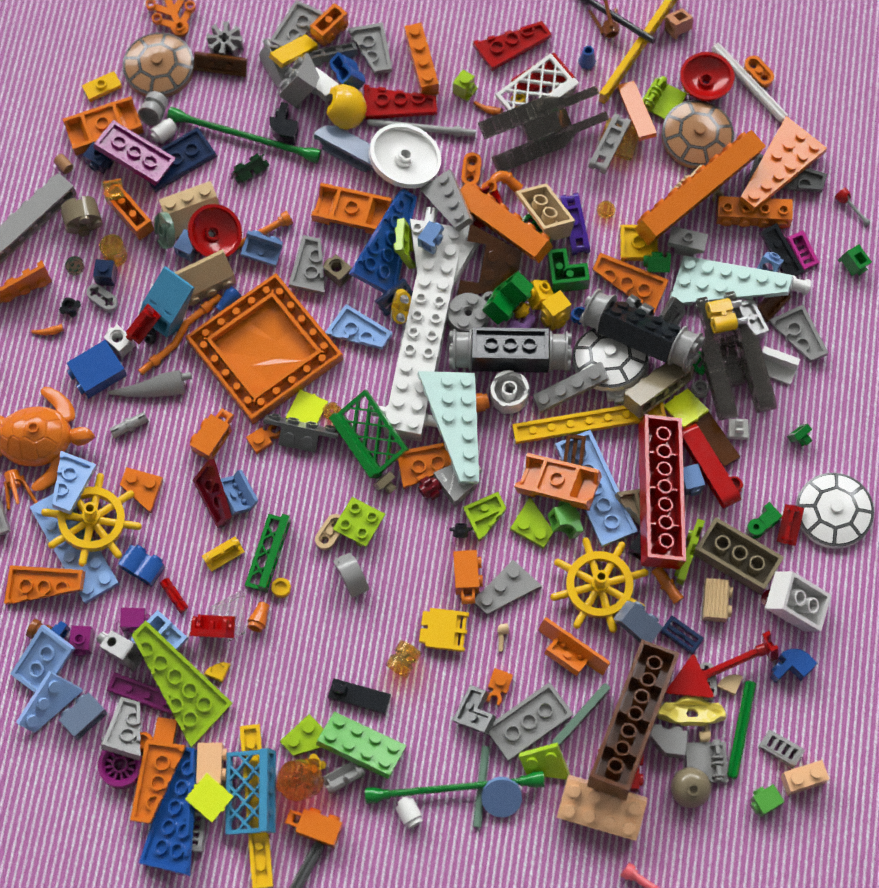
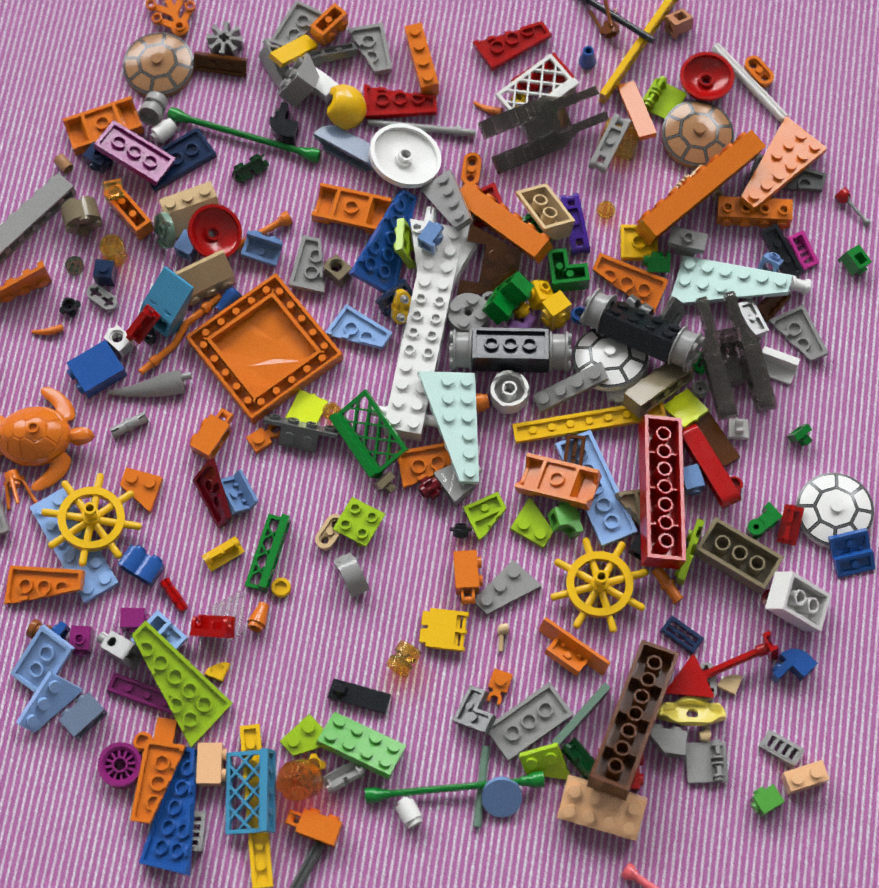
(71, 481): light blue wing -> none
(101, 86): yellow plate -> none
(124, 730): light grey wing -> none
(209, 797): neon yellow piece -> none
(347, 71): blue brick -> none
(464, 85): lime brick -> none
(505, 178): orange piece -> none
(579, 757): none -> dark green hinge
(638, 622): sand blue brick -> none
(690, 787): dark tan cylinder -> none
(716, 600): tan brick -> none
(722, 316): yellow piece -> none
(741, 729): green axle -> none
(851, 552): none -> blue slope

